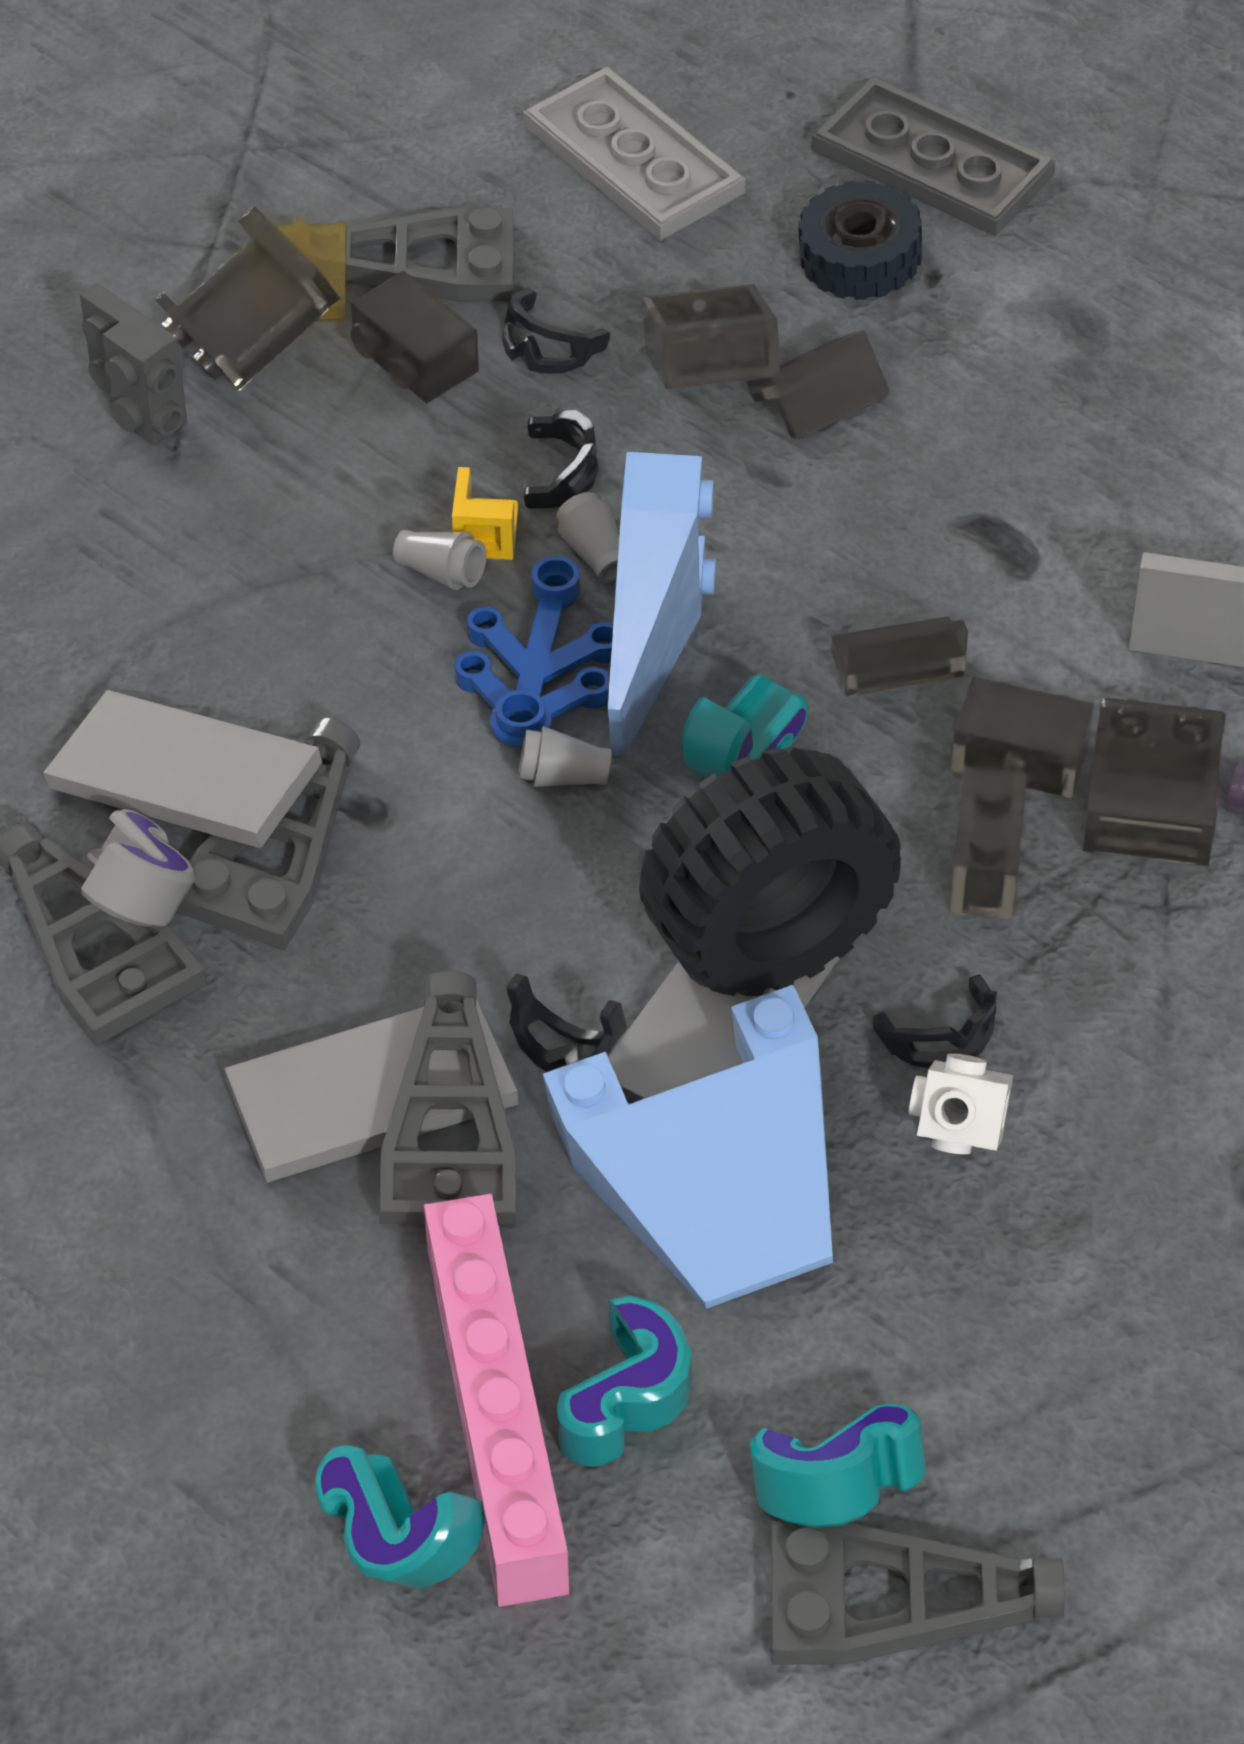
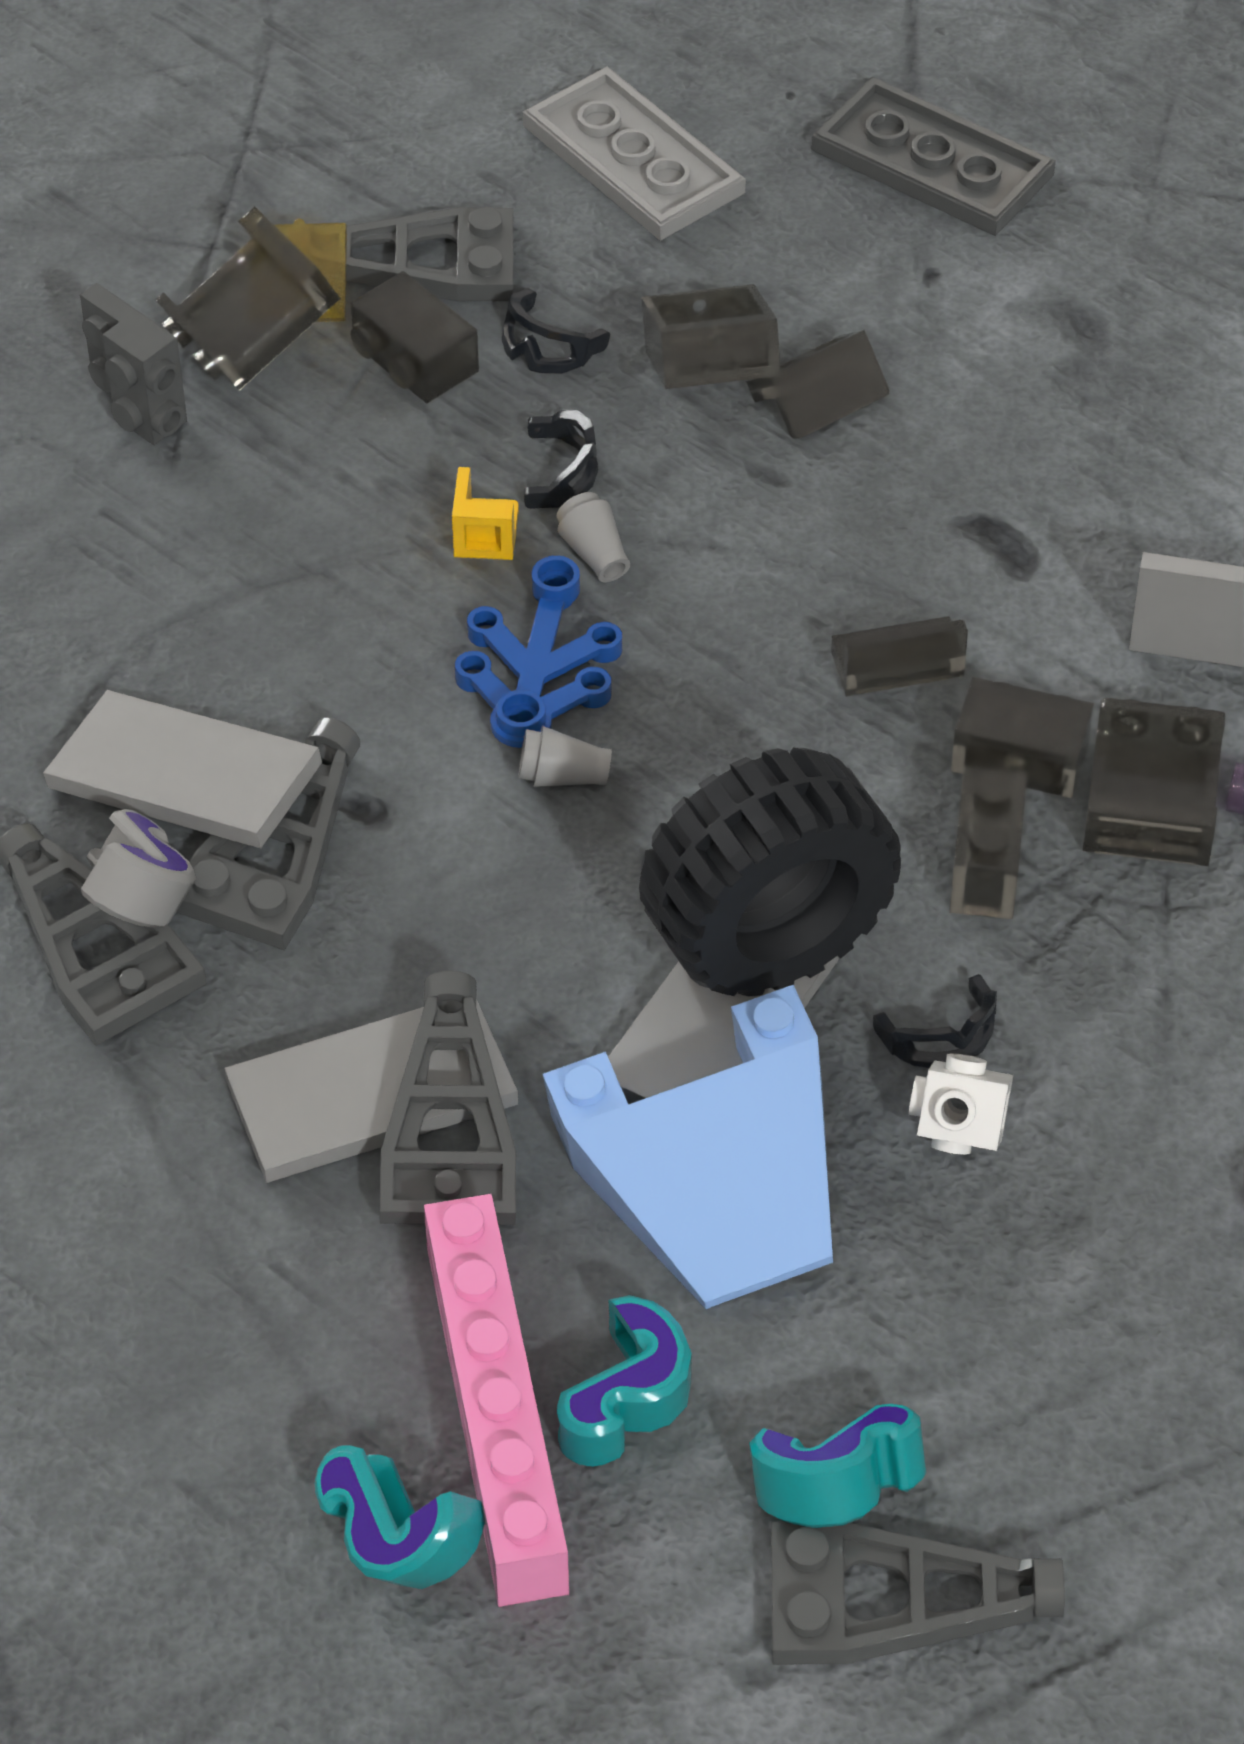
(446, 557): light grey cone -> none
(528, 1009): black helmet -> none
(657, 582): light blue wedge -> none
(754, 721): teal animal -> none
(860, 239): black wheel -> none

